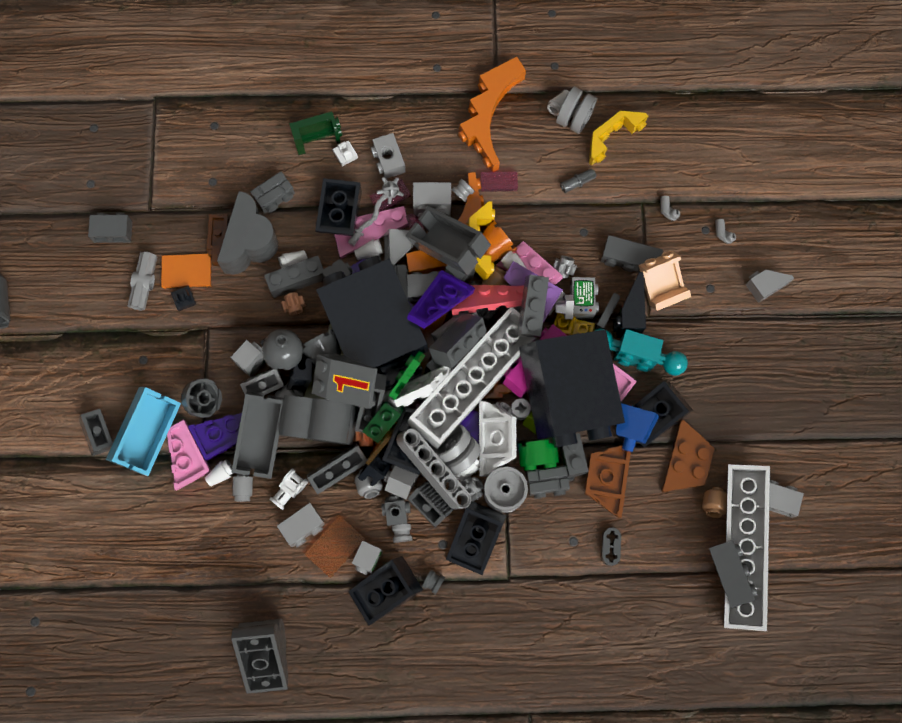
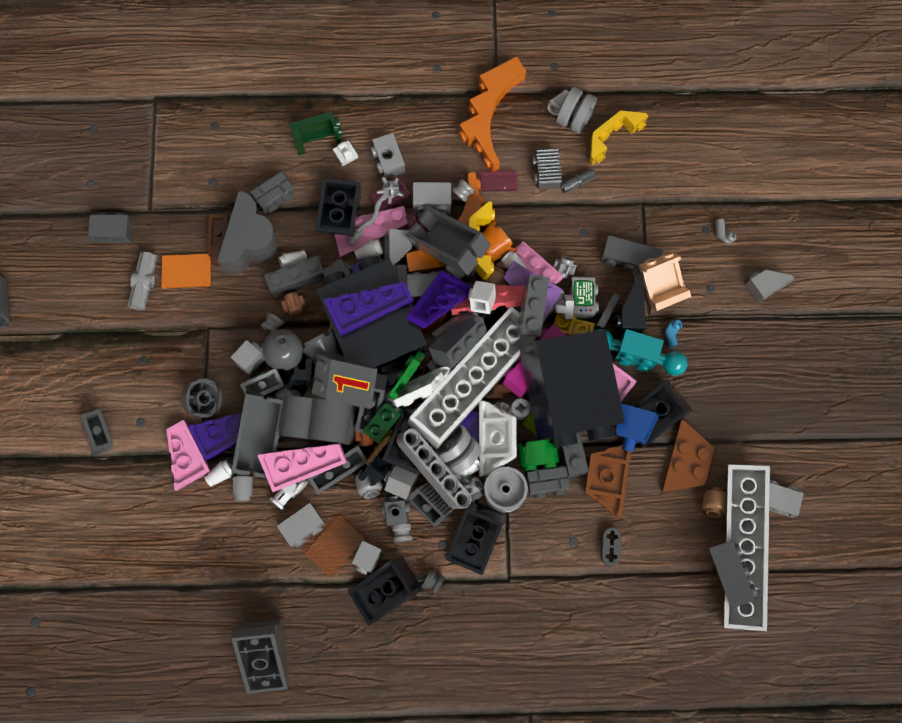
(143, 431): medium azure piece -> none
(183, 298): black tile -> none
(272, 323): none -> light grey wheel
(295, 465): none -> bright pink wing
(361, 308): none -> dark purple wing
(482, 297): none -> white brick
(547, 168): none -> dark grey brick
(666, 210): light grey arm -> none
(671, 331): none -> dark azure arm

